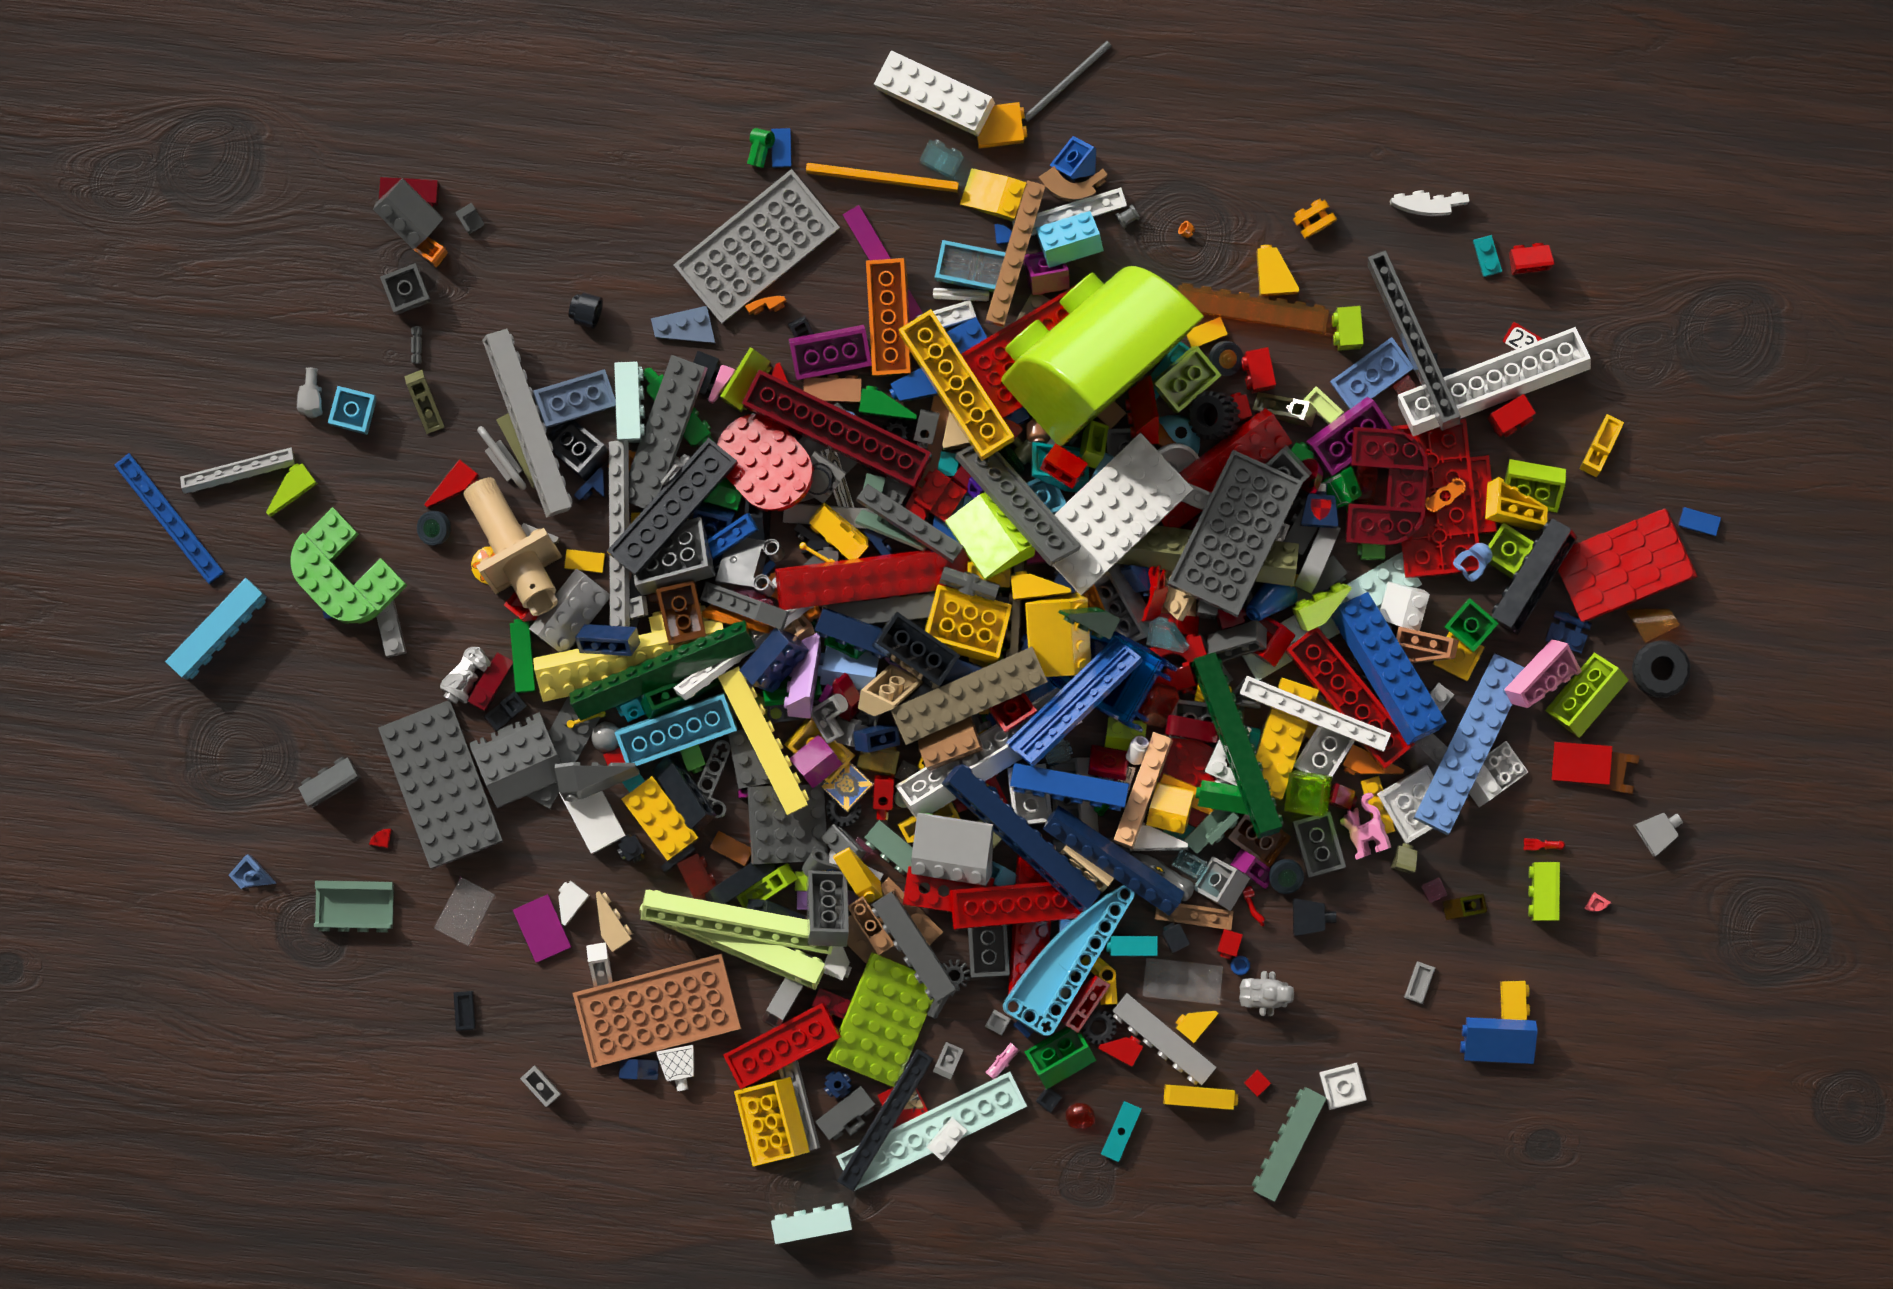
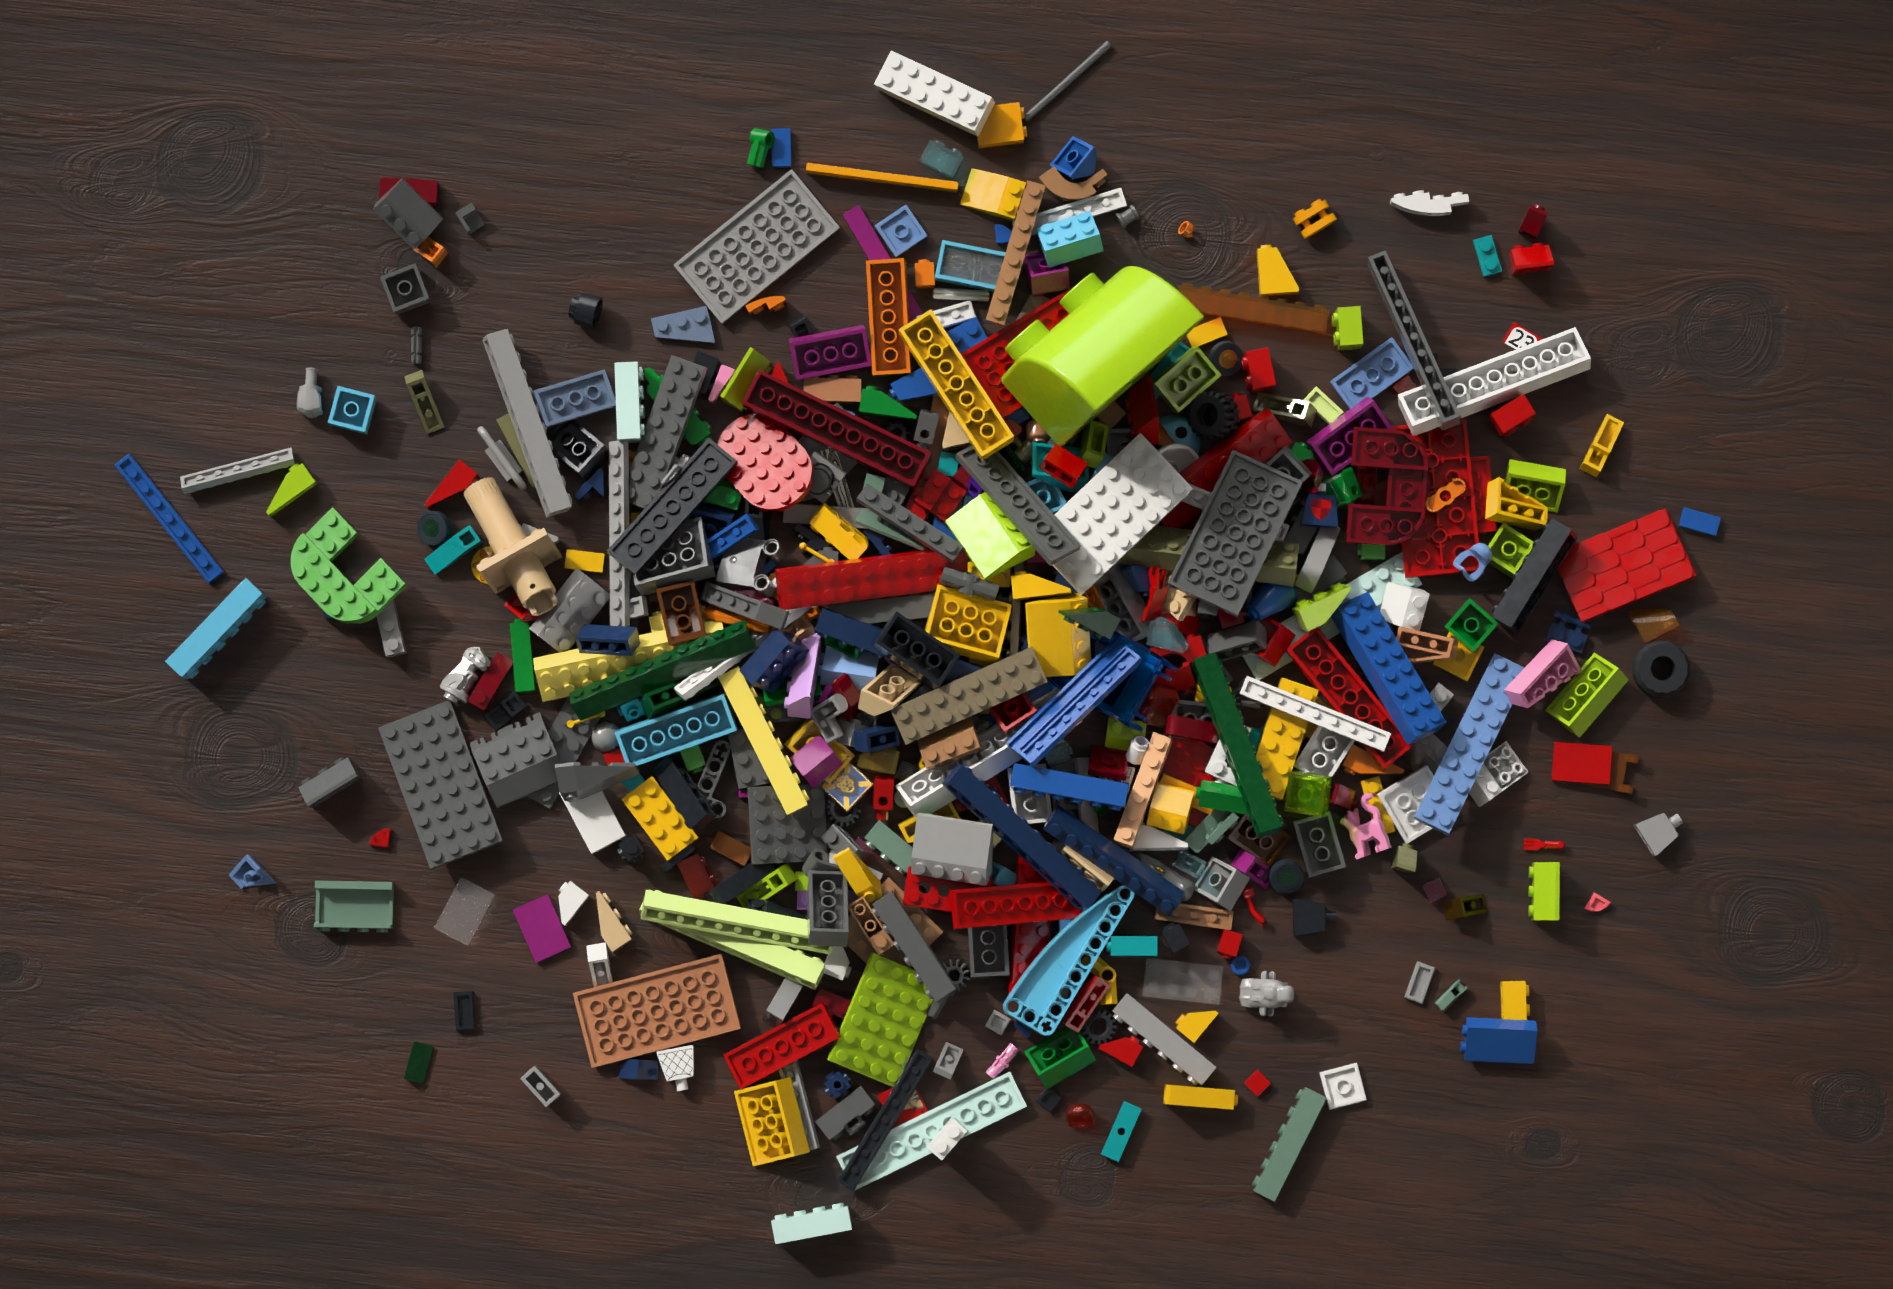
(418, 1062): none -> dark green slope
(453, 549): none -> teal slope
(900, 231): none -> medium blue plate
(924, 274): none -> orange brick
(1448, 997): none -> sand green bar
(1533, 221): none -> dark red slope

